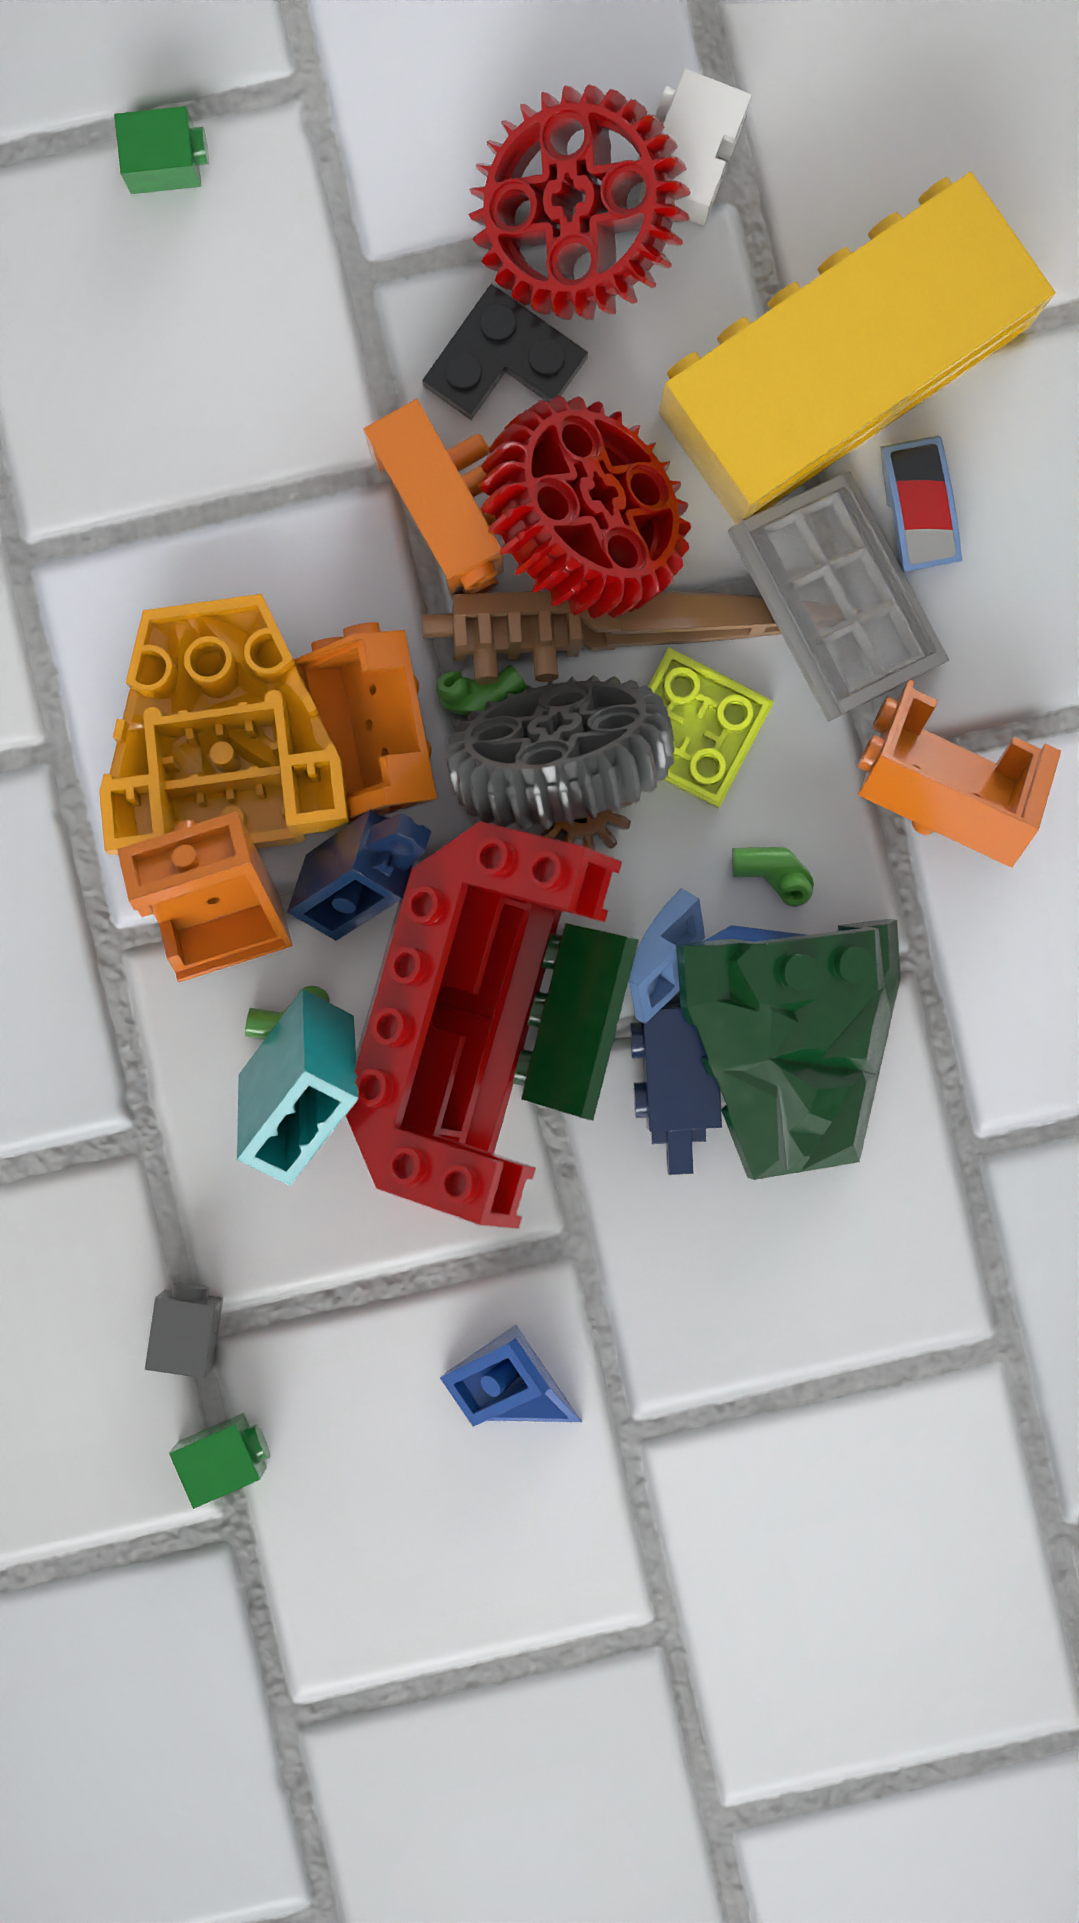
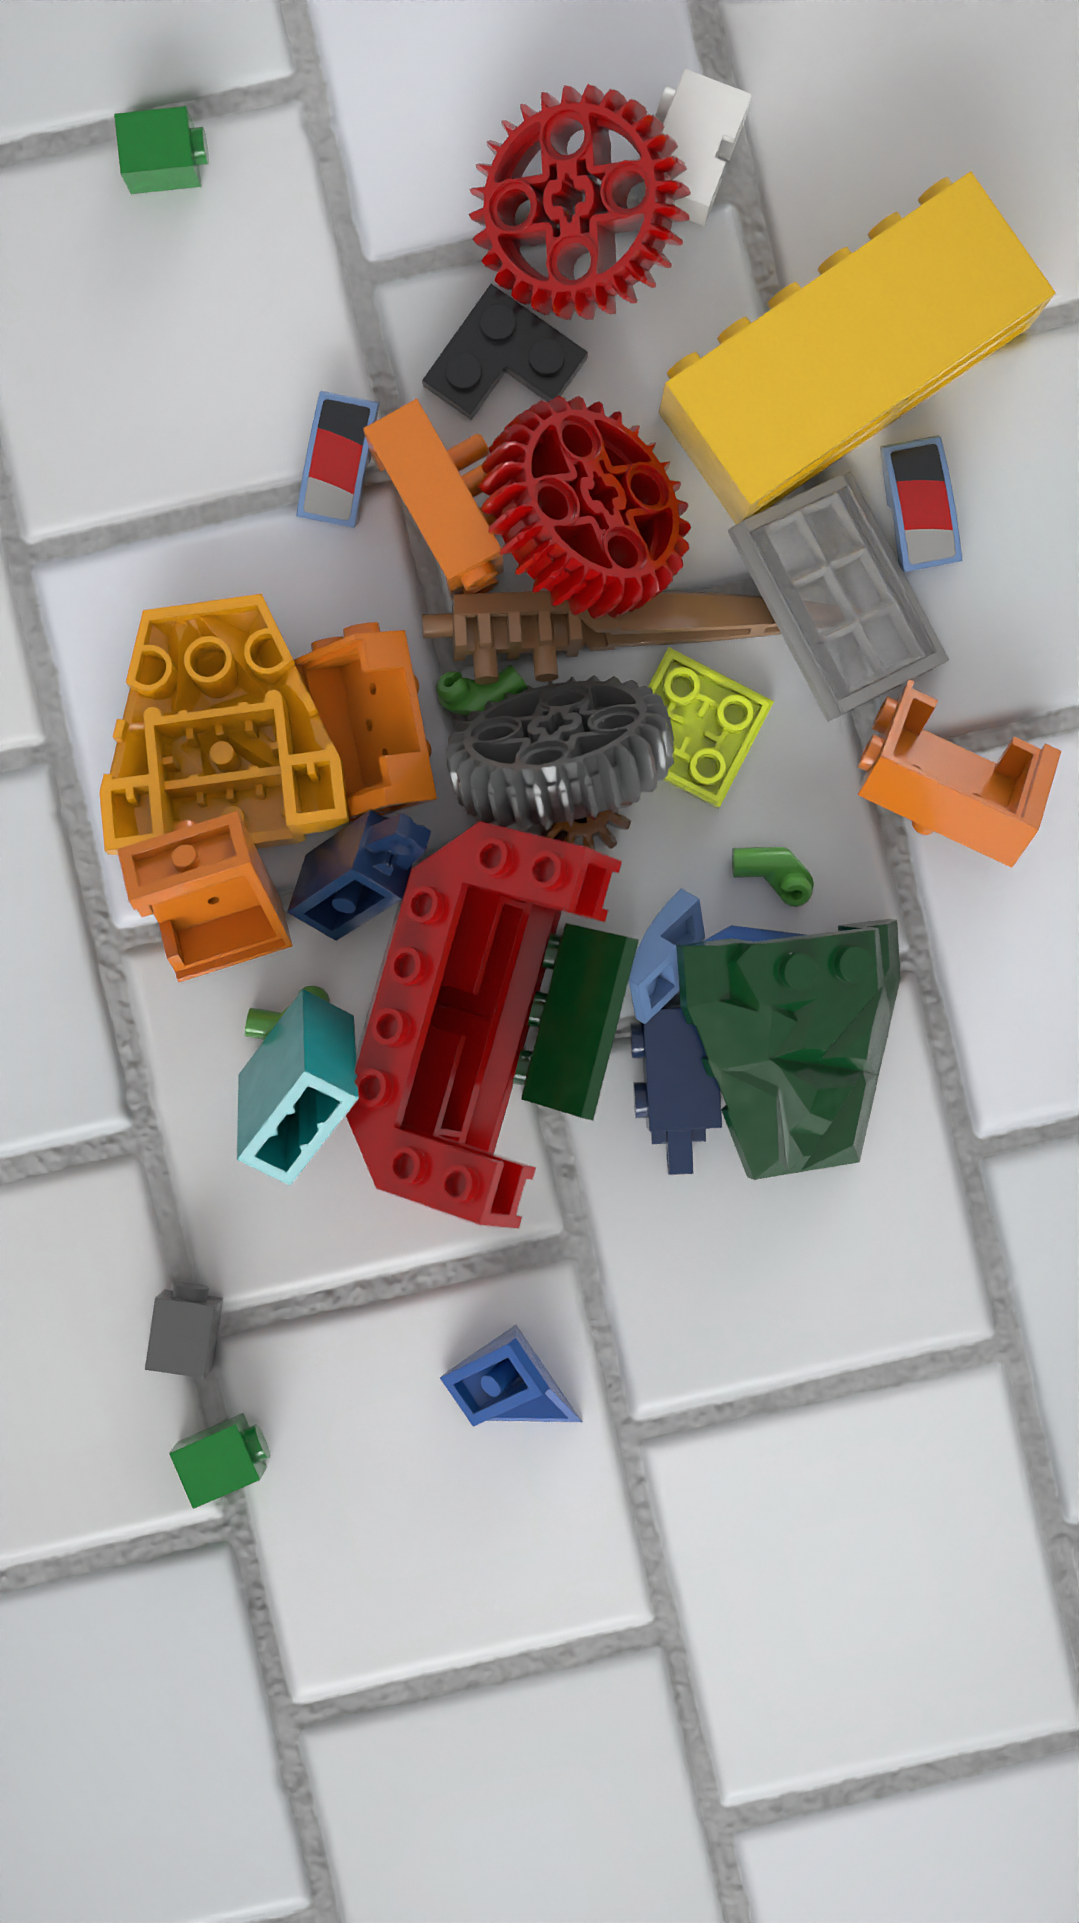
(336, 459): none -> slope

